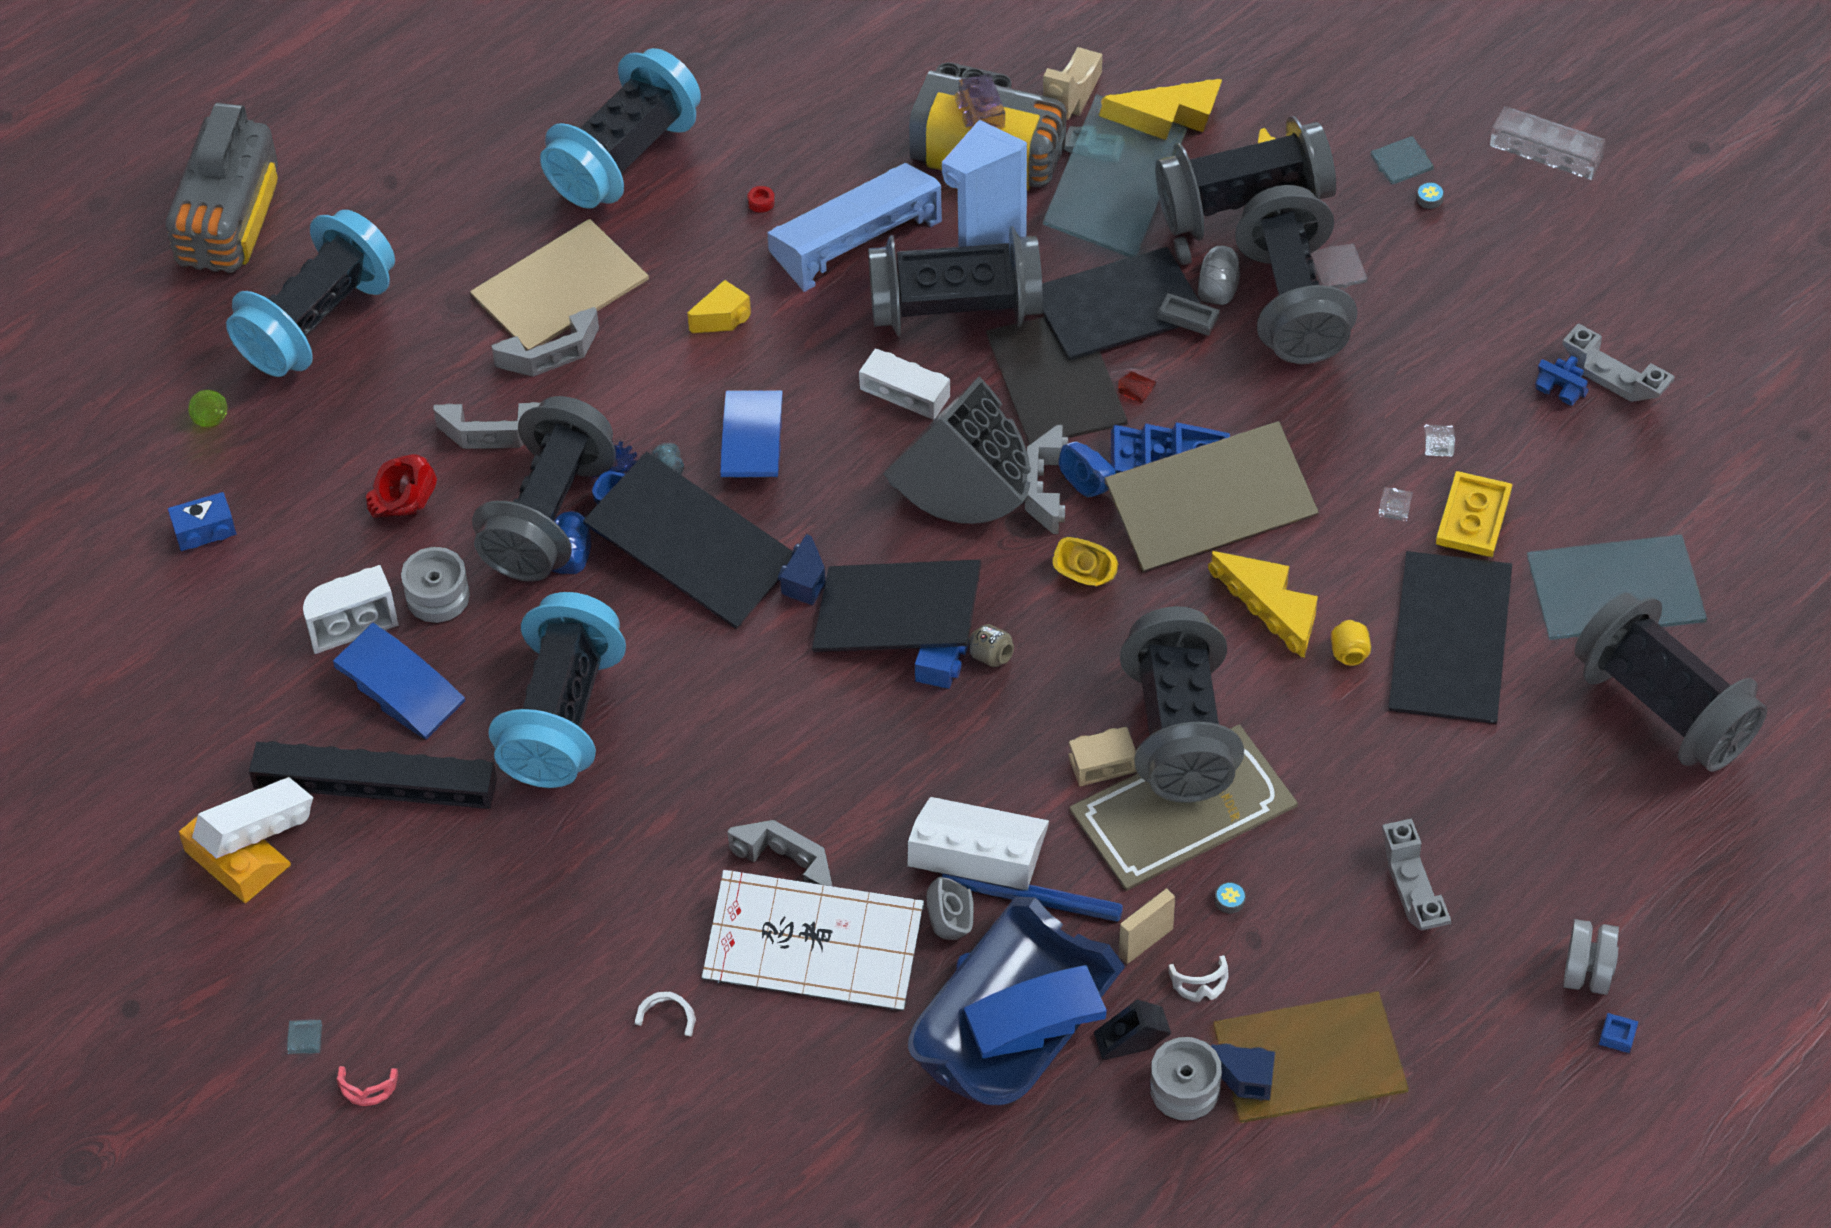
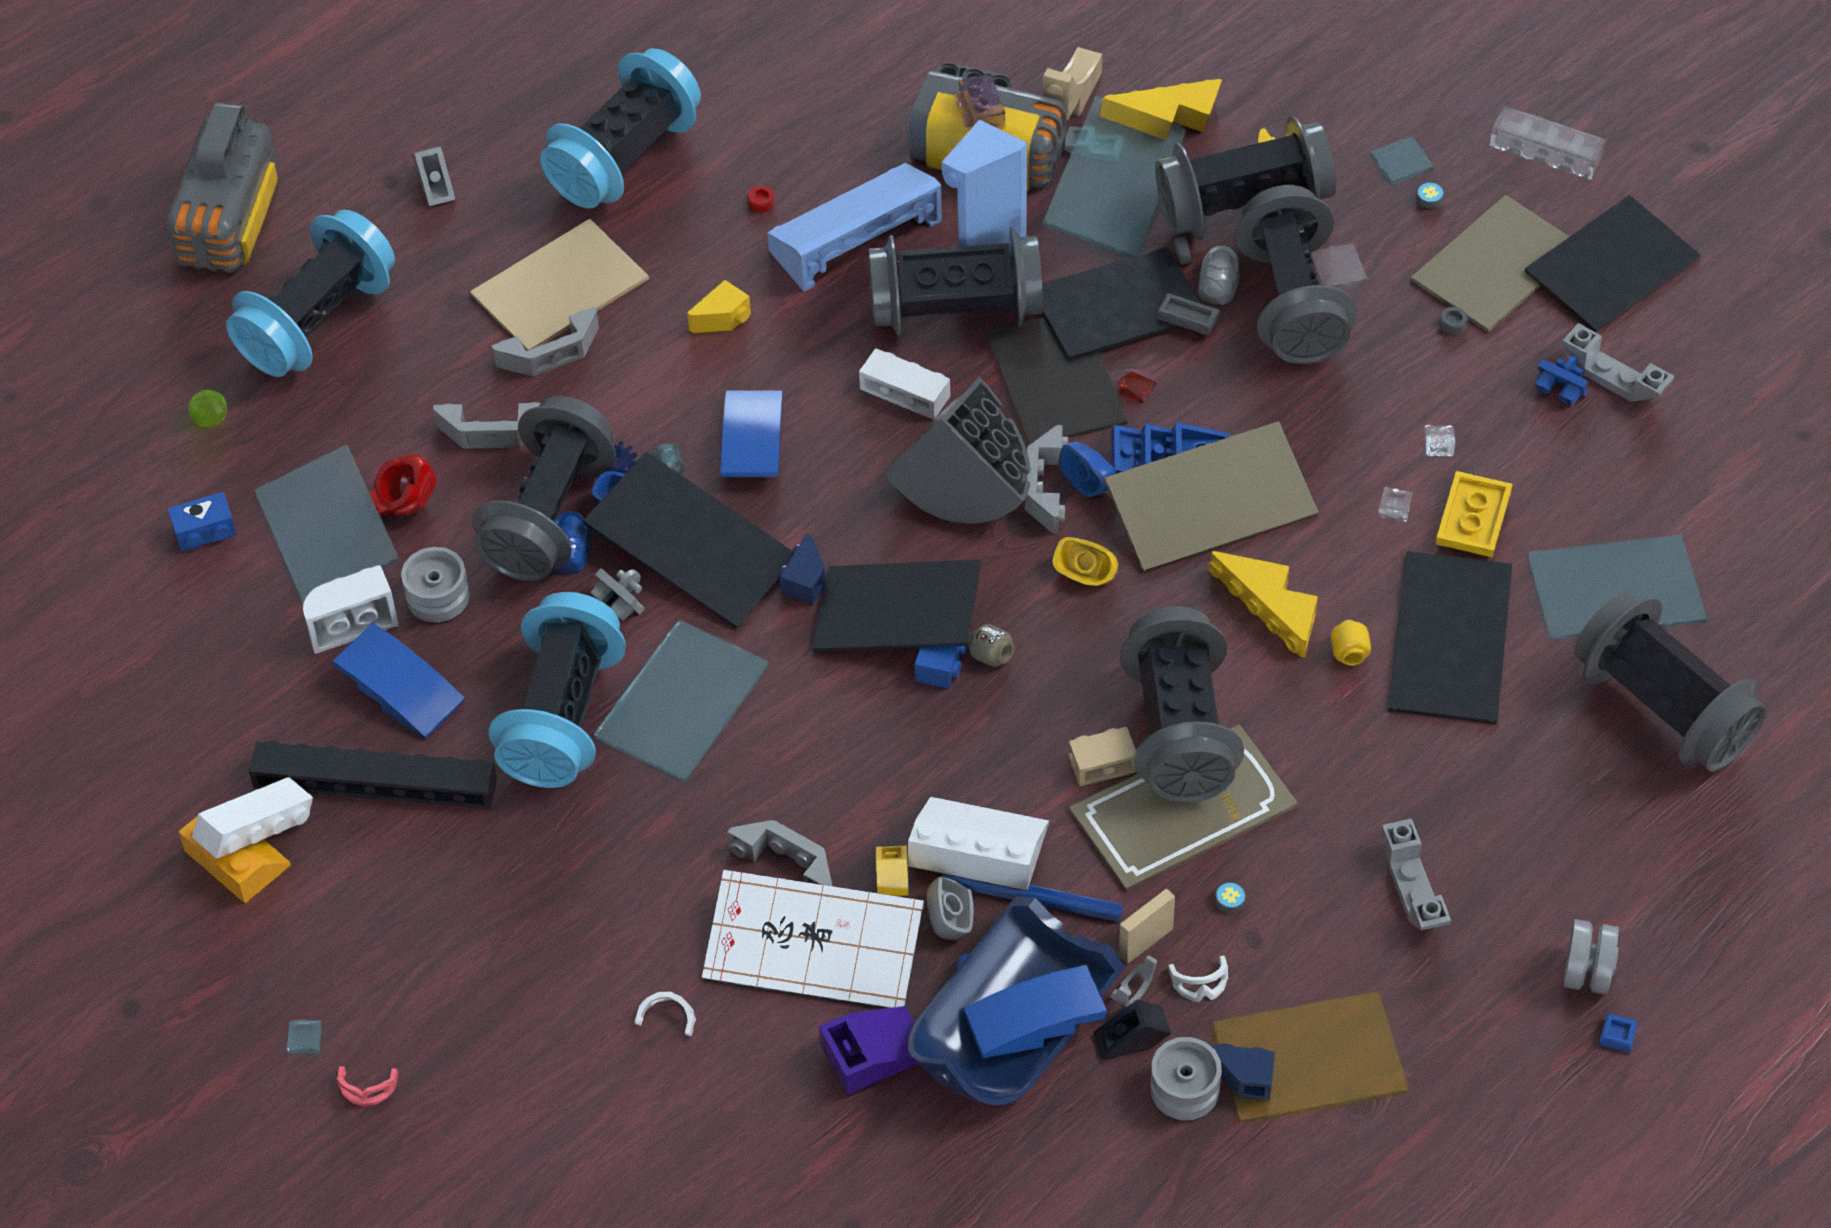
(325, 521): none -> clear light blue piece
(433, 175): none -> light grey slope
(626, 602): none -> light grey hips
(681, 700): none -> clear light blue piece
(868, 1046): none -> dark purple slope
(892, 870): none -> yellow slope
(1146, 971): none -> light grey helmet
(1453, 320): none -> dark grey tile
(1487, 263): none -> dark tan piece
(1612, 263): none -> black piece

